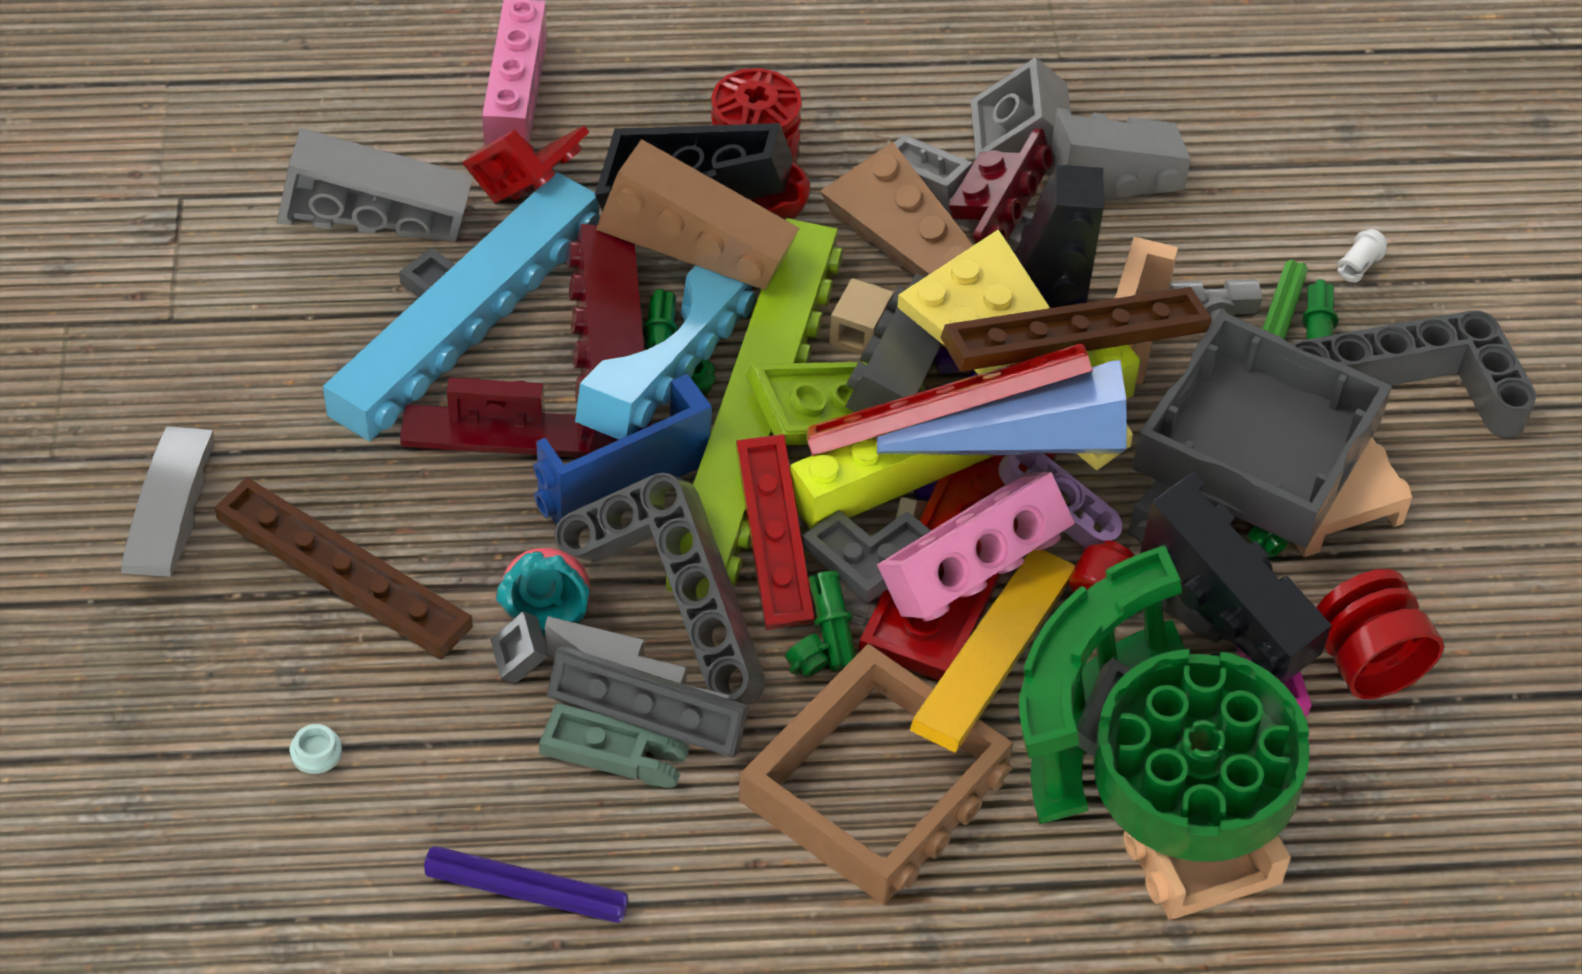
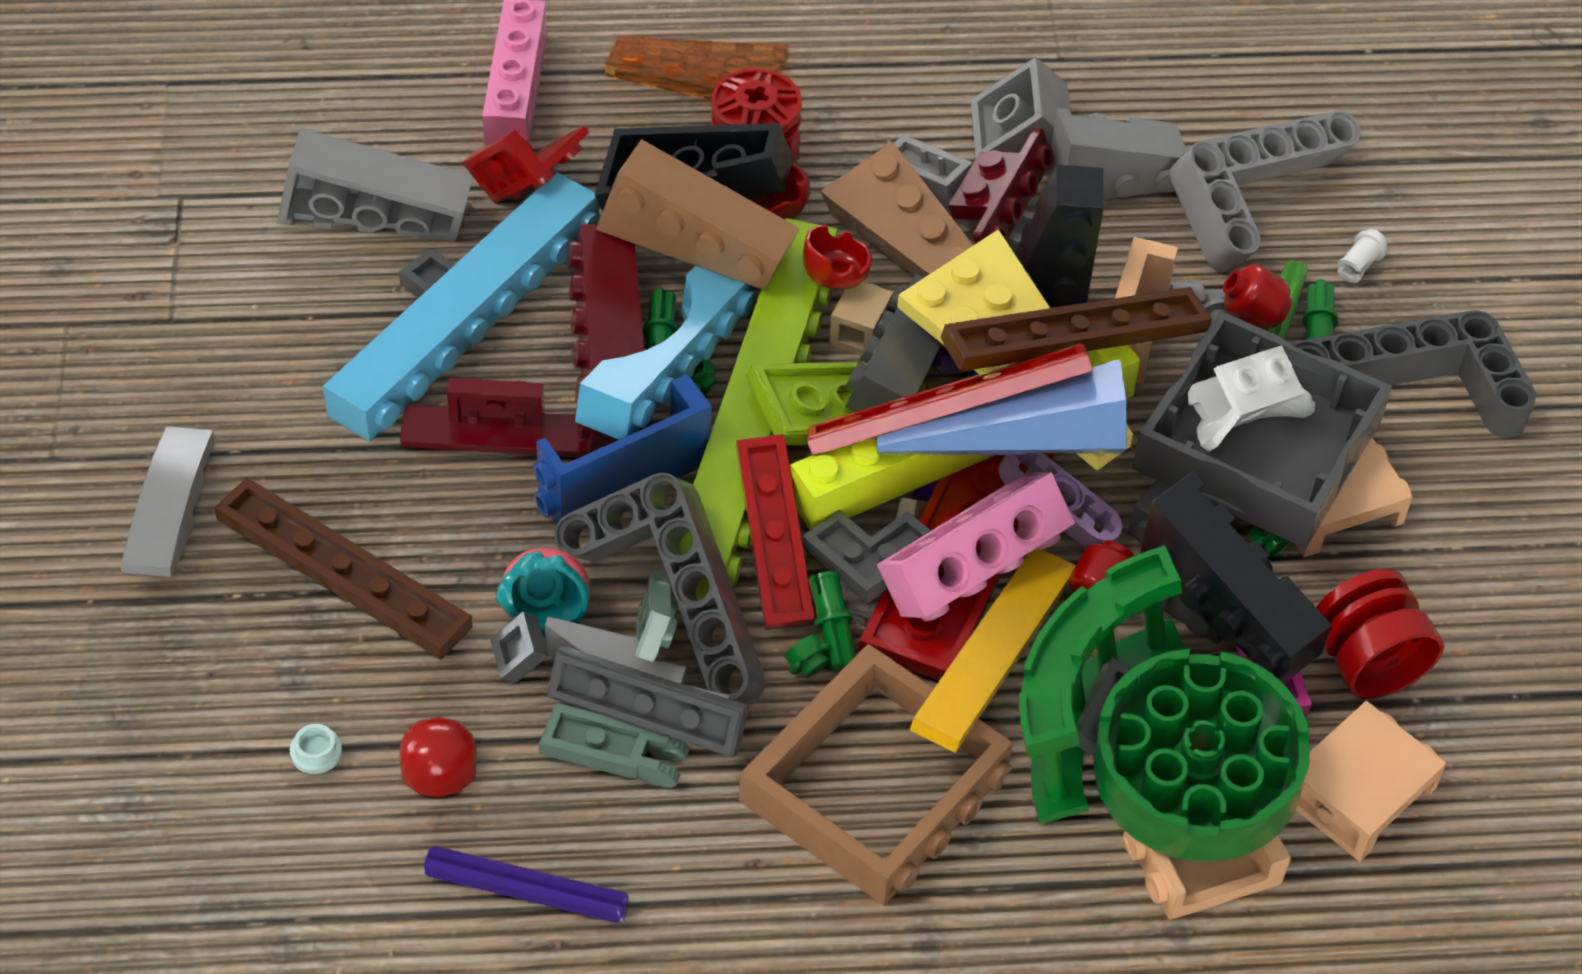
(438, 757): none -> red hair
(655, 617): none -> sand green hinge
(688, 65): none -> clear orange wing
(835, 260): none -> red hair
(1213, 168): none -> light grey beam
(1248, 391): none -> white piece
(1257, 296): none -> red head
(1365, 778): none -> light nougat panel

